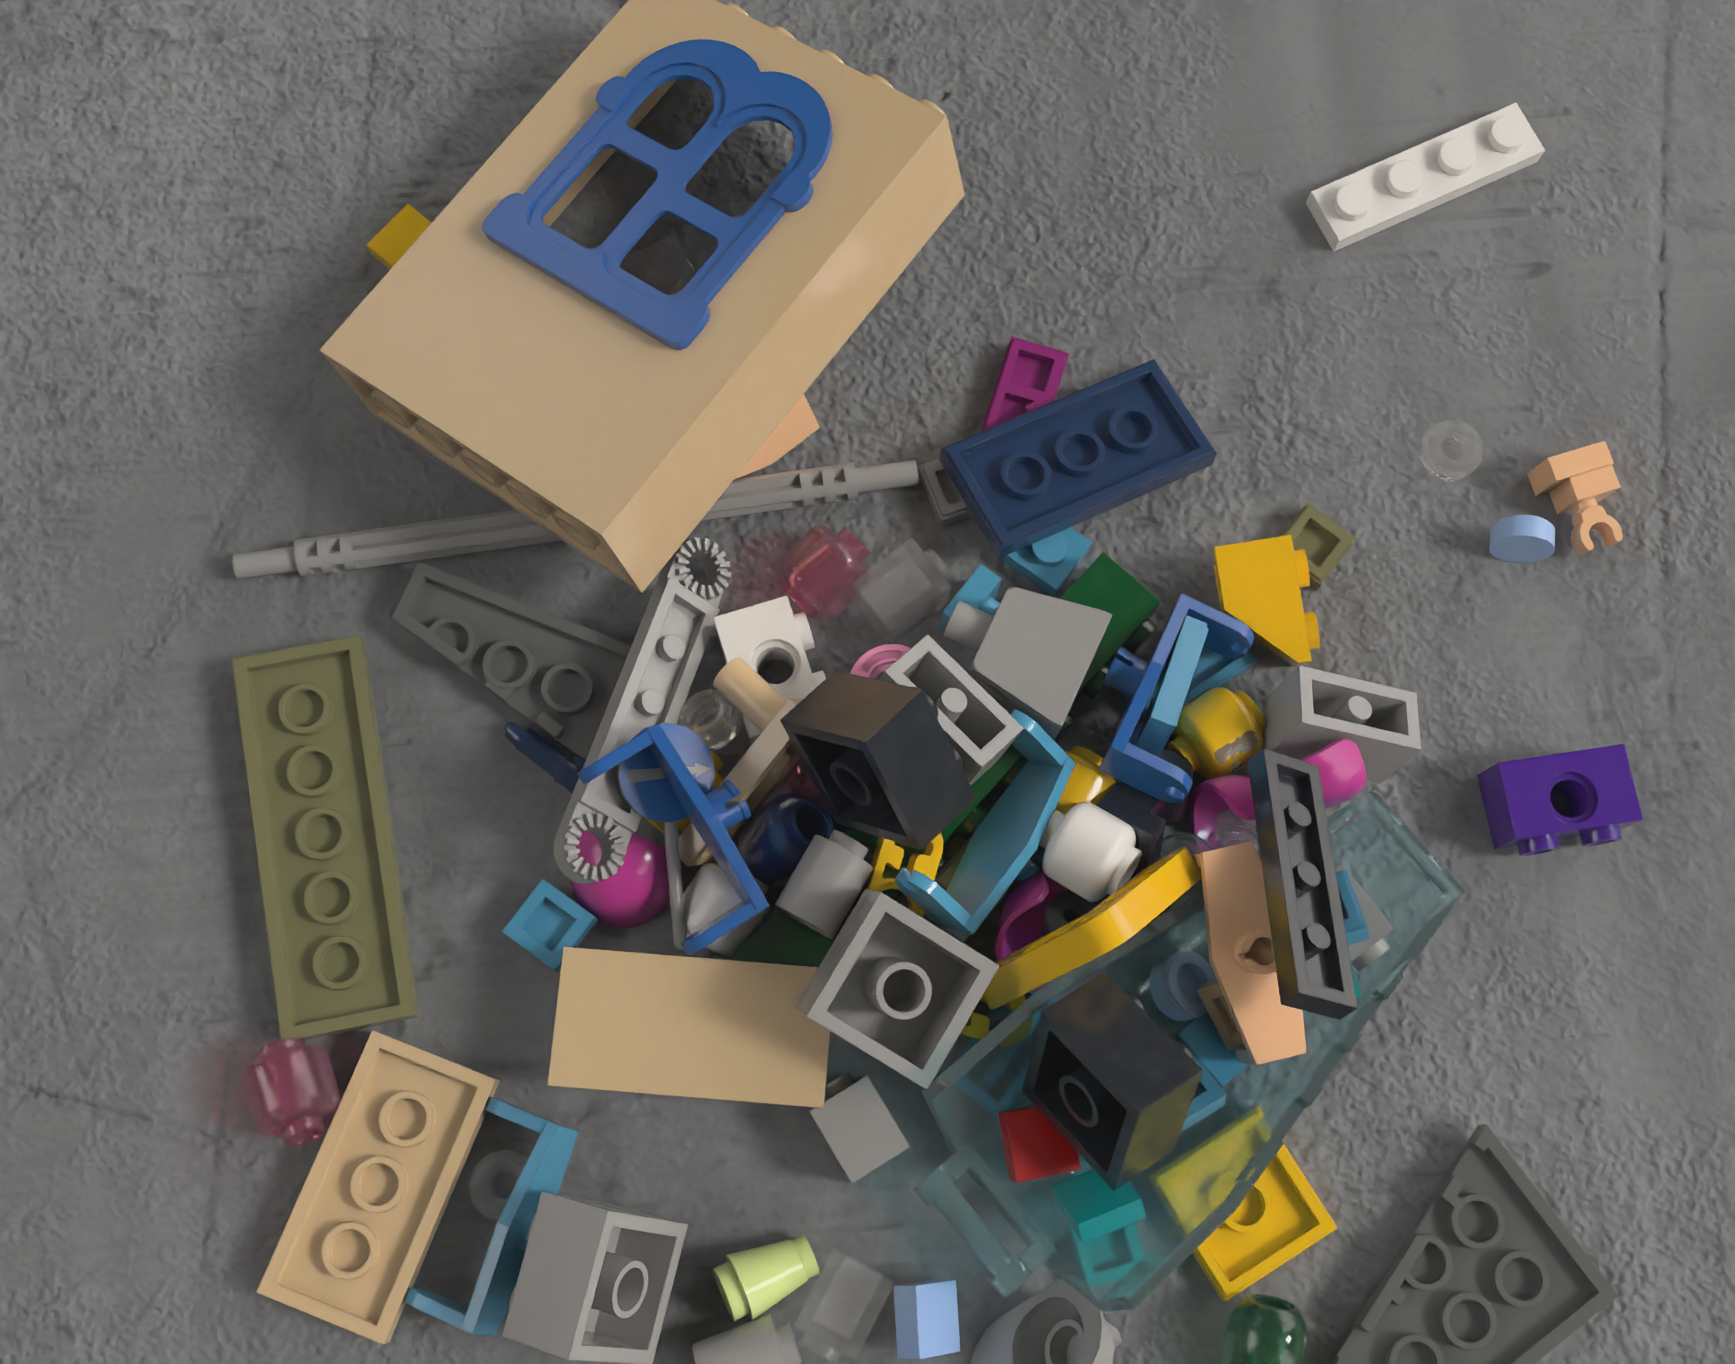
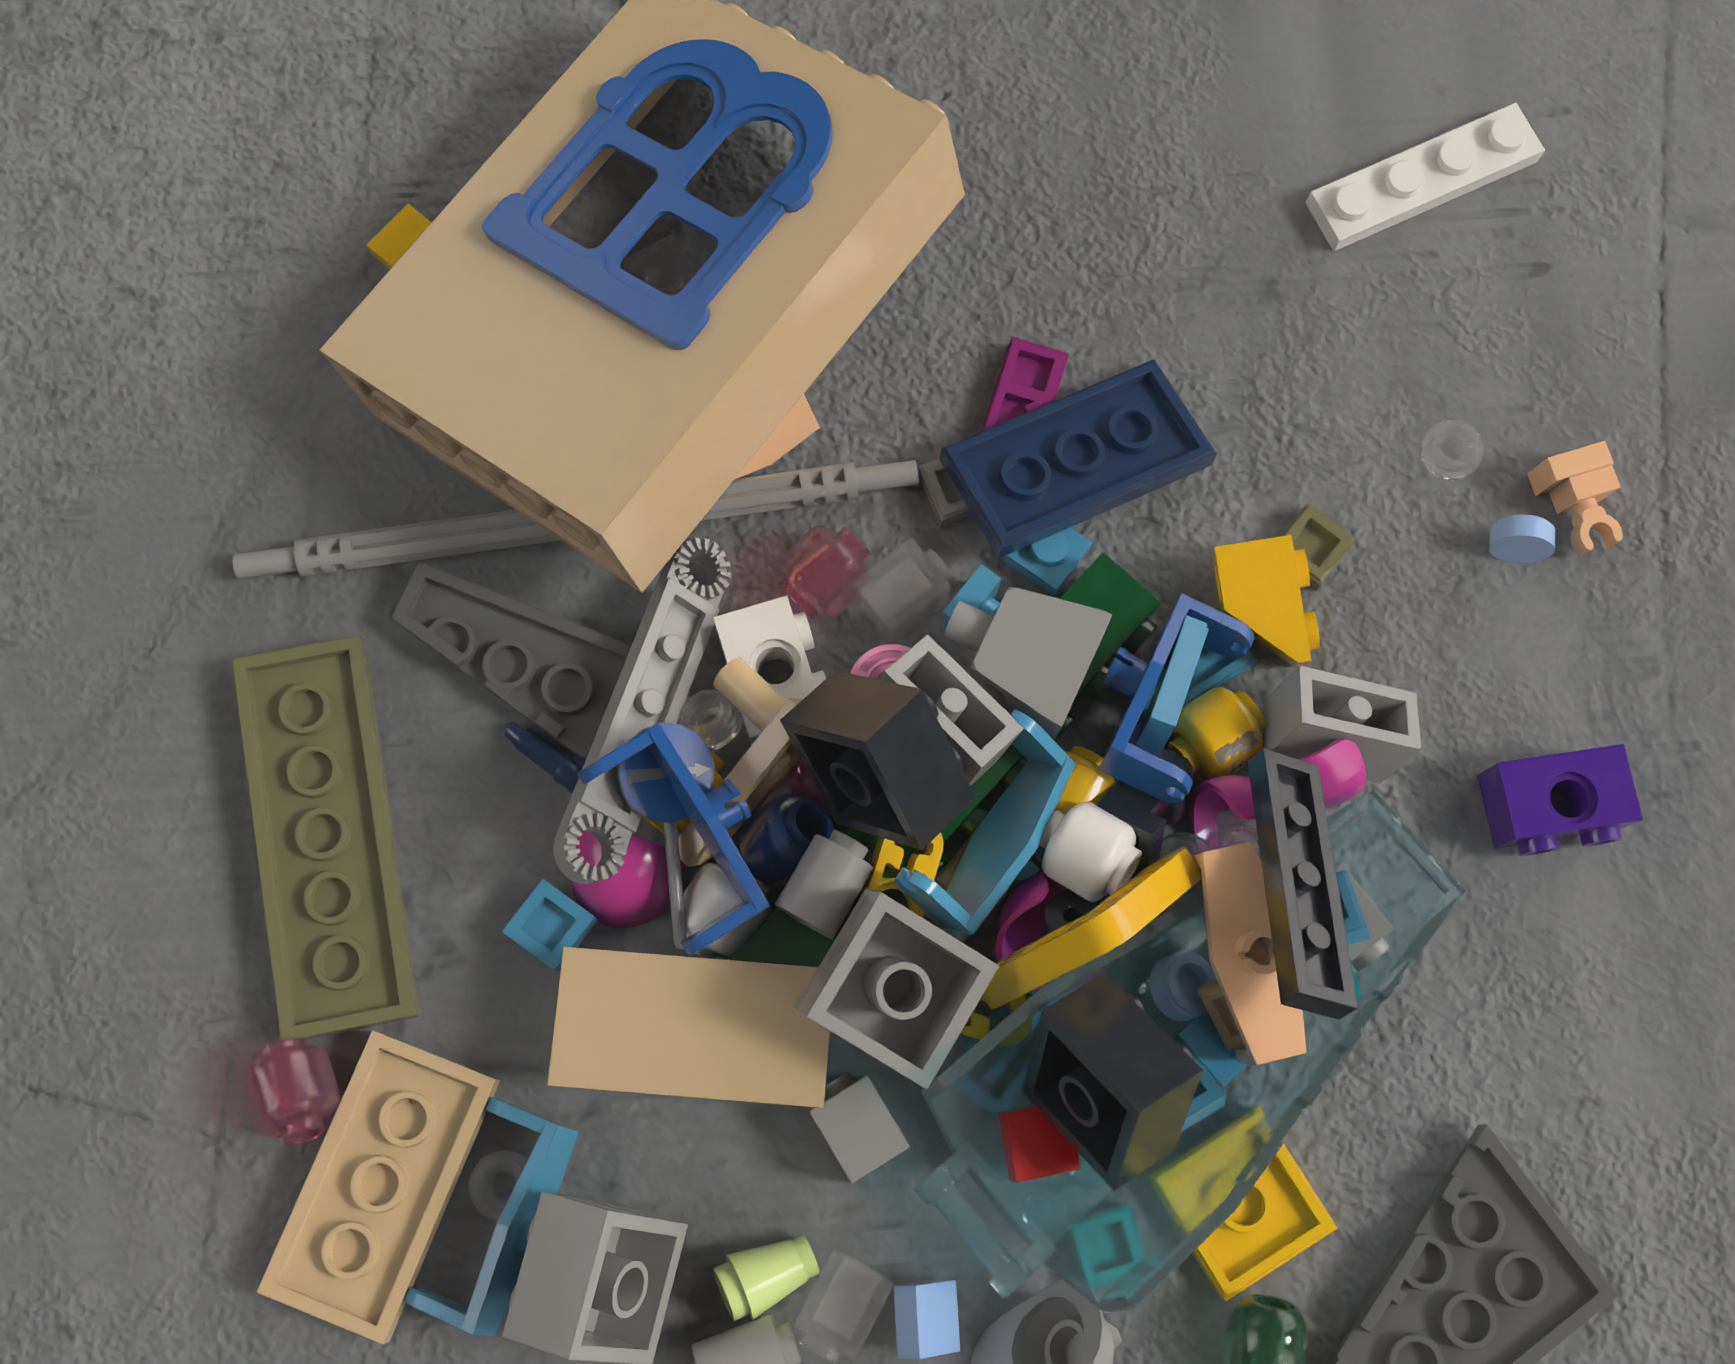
(1095, 1208): teal tile -> none

